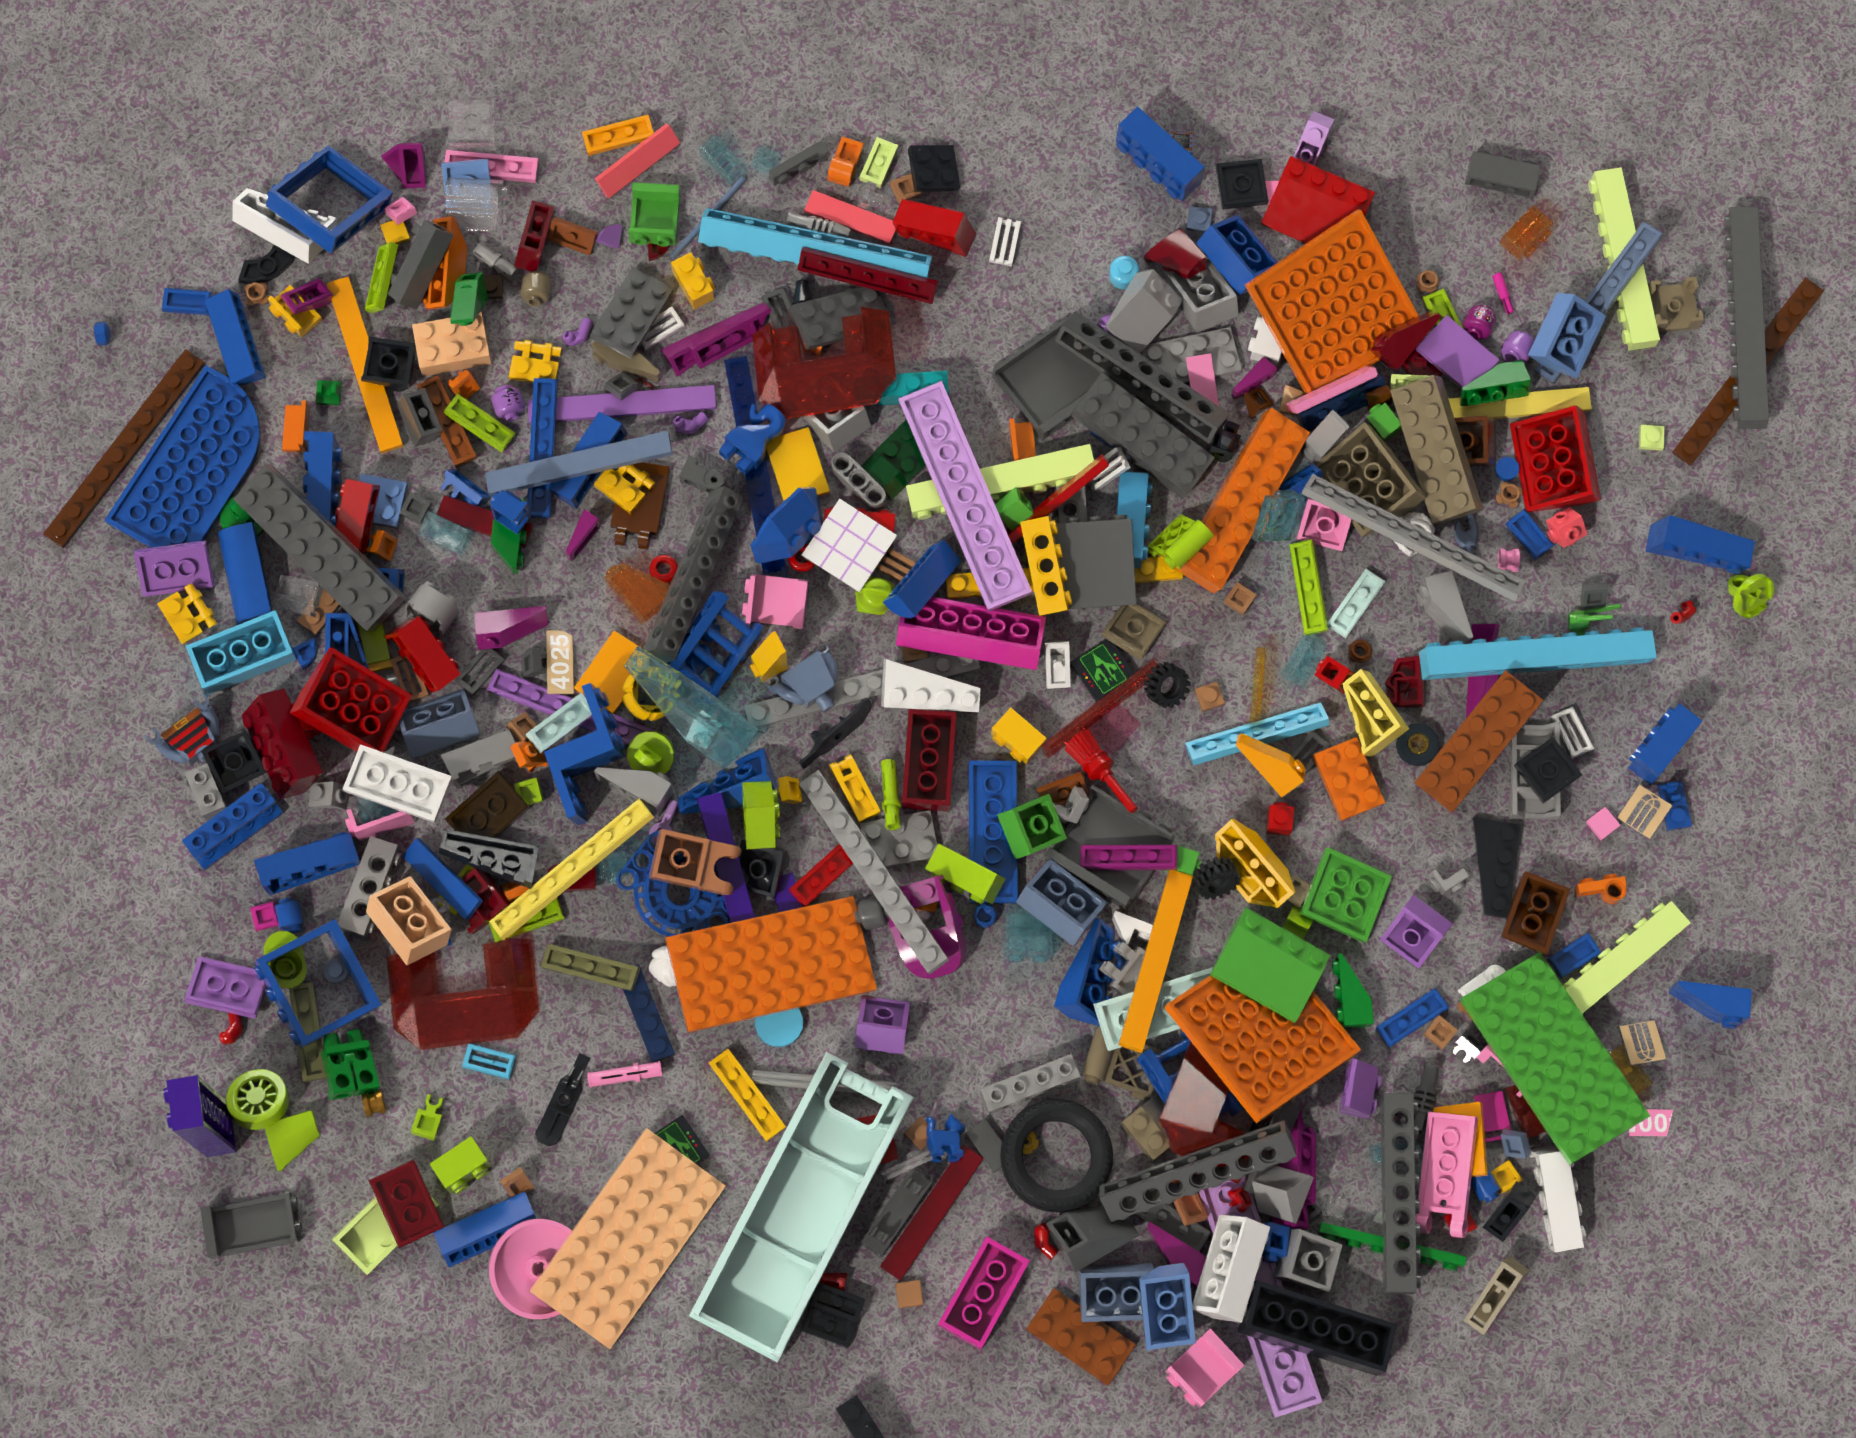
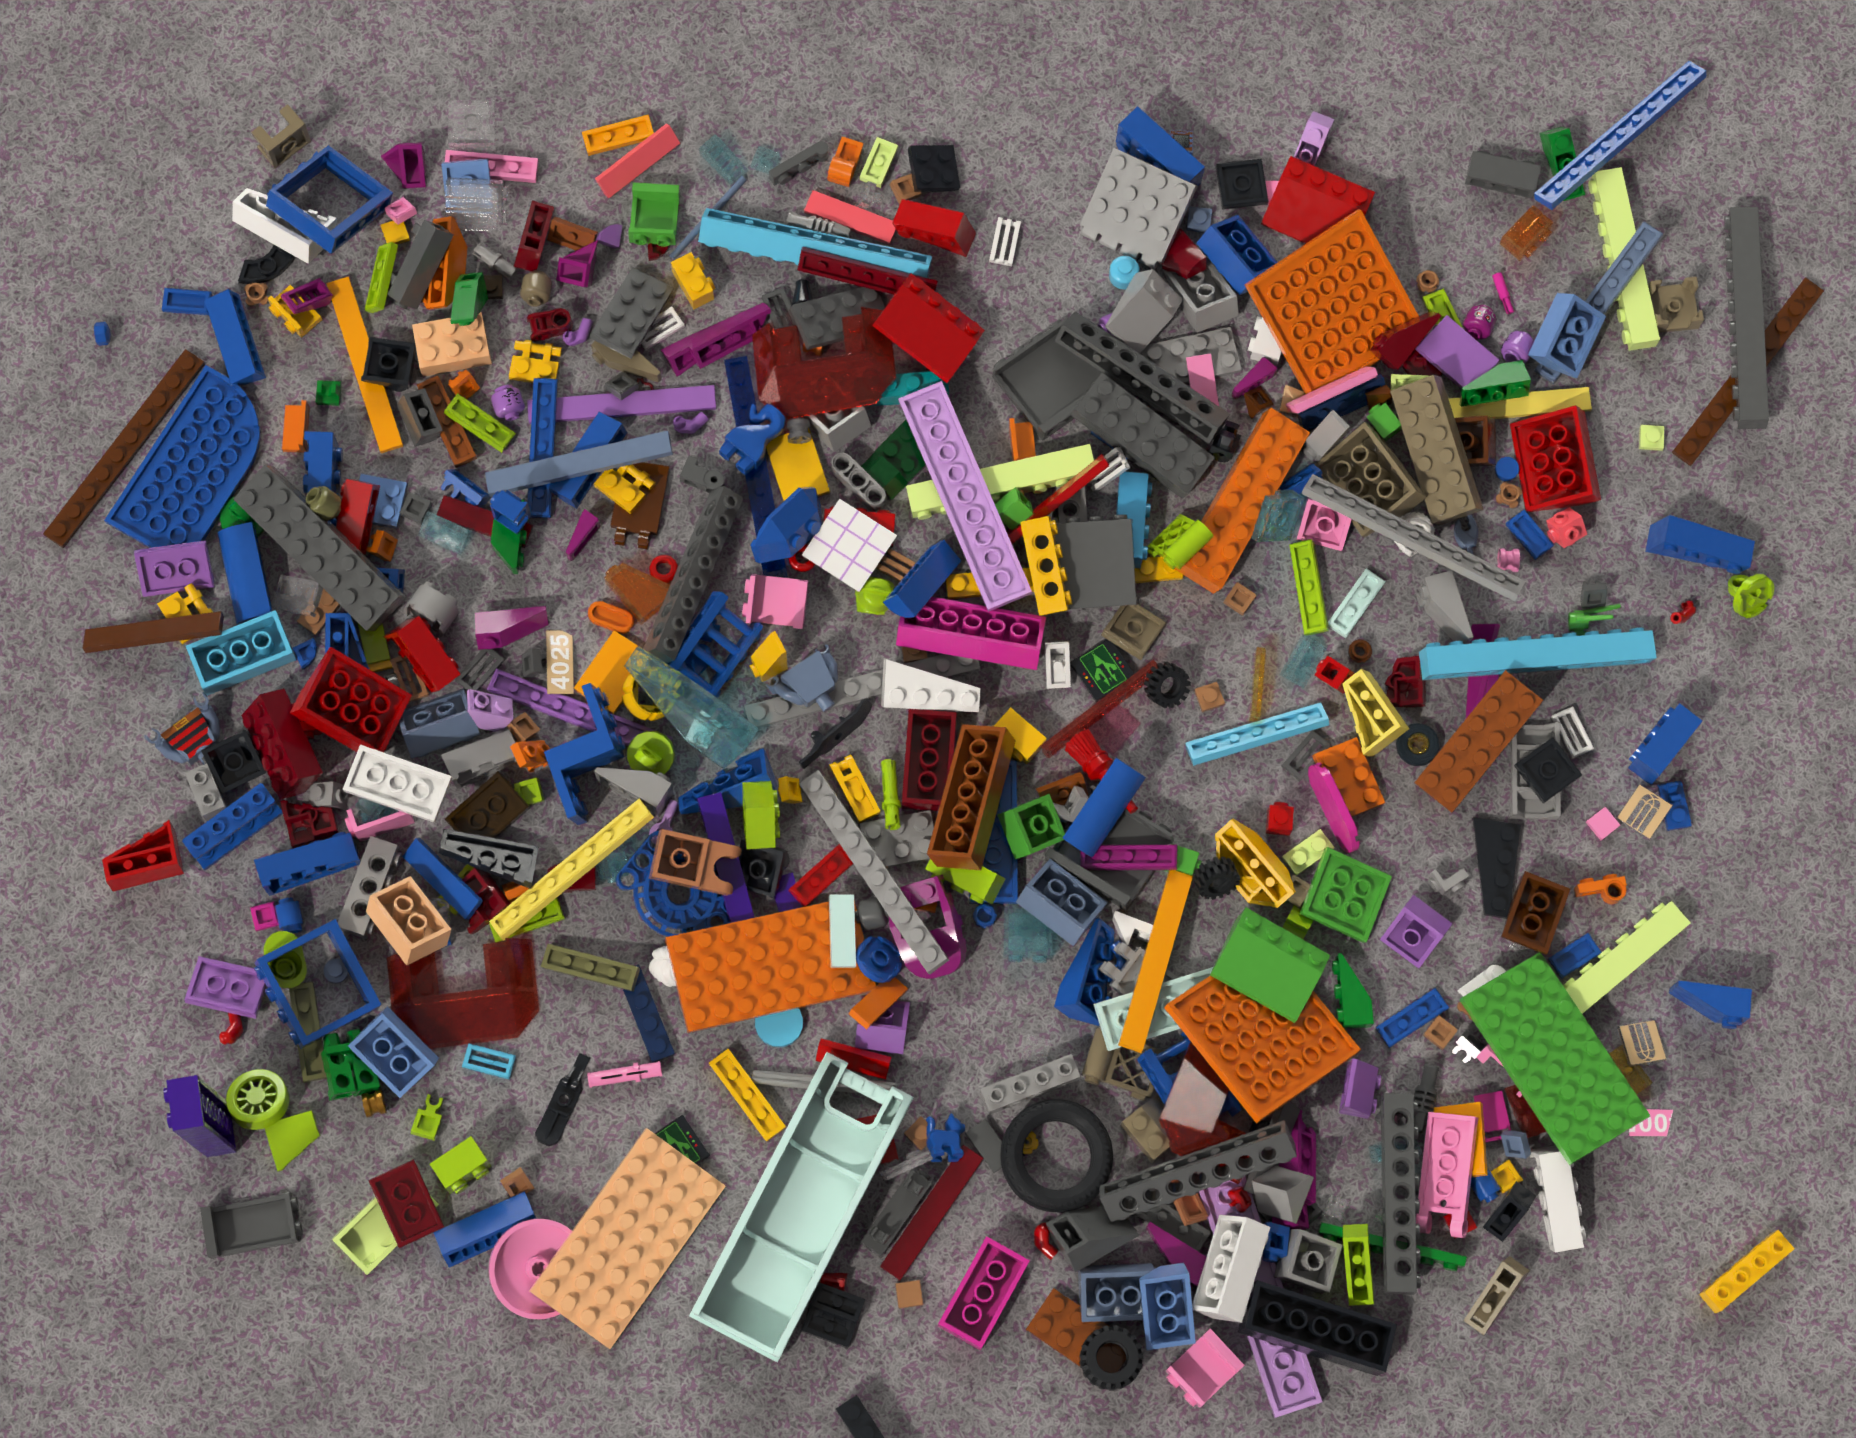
(144, 861): none -> red wedge
(153, 632): none -> reddish brown tile
(286, 142): none -> dark tan panel
(319, 823): none -> dark red slope
(324, 502): none -> olive head
(393, 1052): none -> medium blue slope
(489, 710): none -> lavender slope
(547, 324): none -> dark red piece
(559, 723): light aqua plate -> none
(578, 266): none -> magenta slope
(610, 617): none -> orange tile
(798, 431): none -> flat silver wheel
(842, 931): none -> light aqua tile
(858, 1059): none -> red tile
(877, 1002): none -> orange tile
(878, 959): none -> blue tile
(928, 327): none -> red slope
(971, 797): none -> dark orange brick
(1104, 807): none -> blue brick
(1130, 1346): none -> black tyre
(1137, 208): none -> light grey hinge
(1274, 765): light orange slope -> none
(1307, 852): none -> yellowish green plate
(1334, 807): none -> dark pink tile
(1358, 1264): none -> lime brick
(1560, 152): none -> green slope
(1620, 135): none -> plate
(1746, 1271): none -> yellow brick

